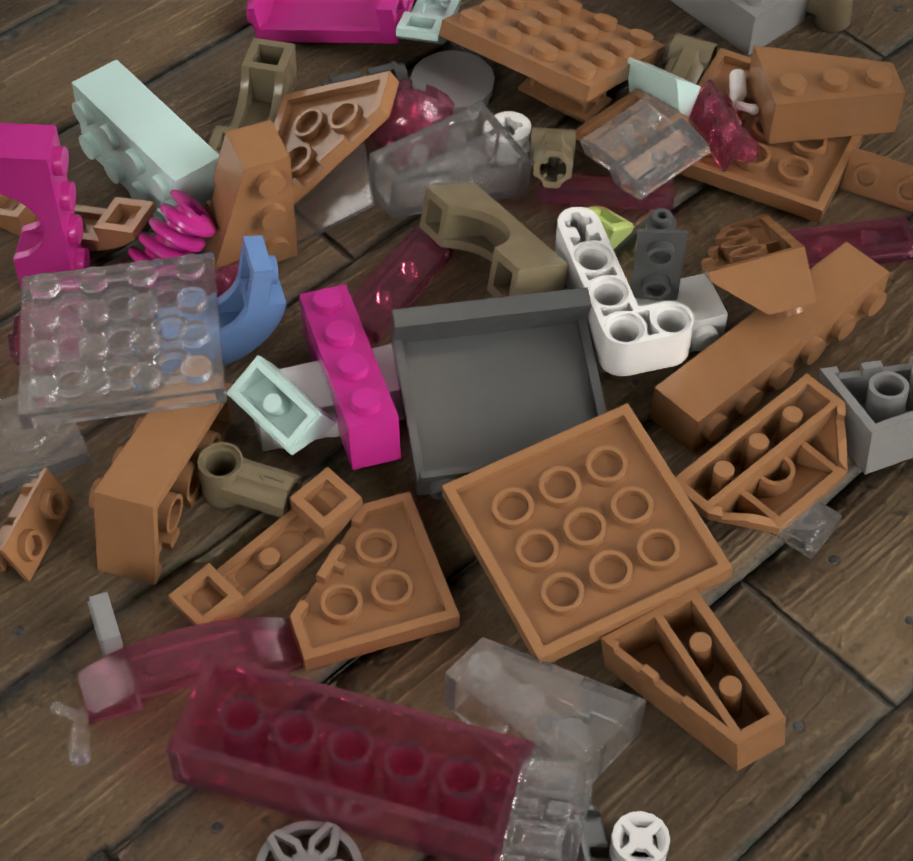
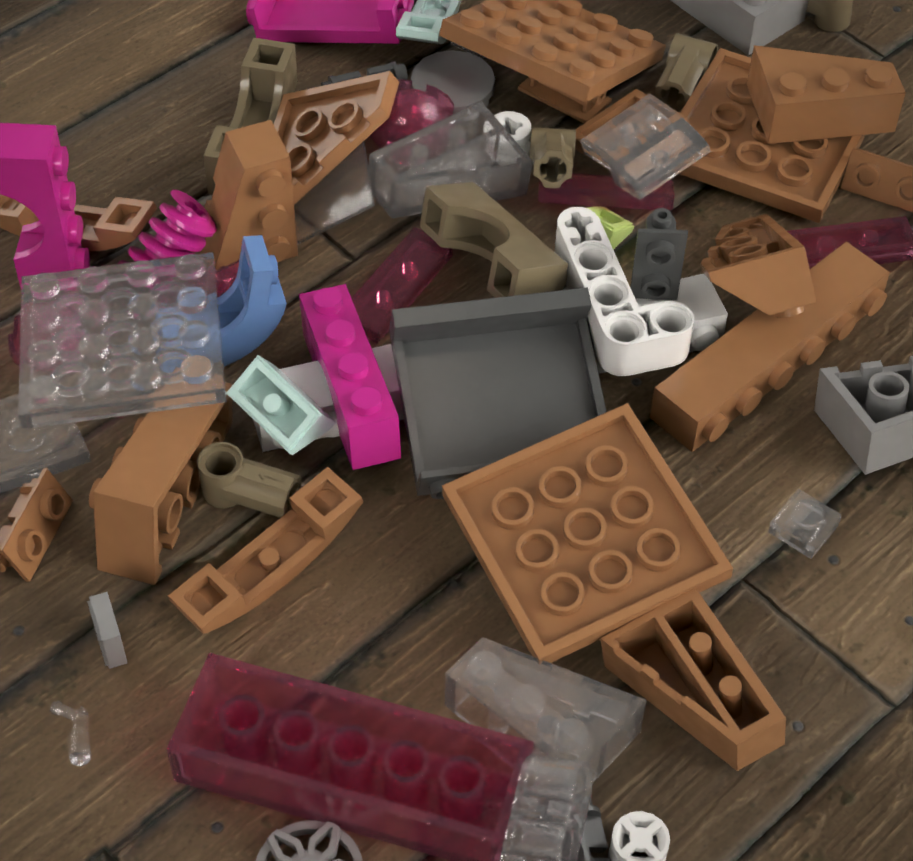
(141, 139): light aqua brick -> none
(176, 658): clear pink slope -> none
(374, 588): medium nougat plate -> none
(667, 87): light aqua slope -> none
(721, 128): clear pink hinge -> none
(738, 92): white piece -> none
(773, 461): medium nougat wedge -> none

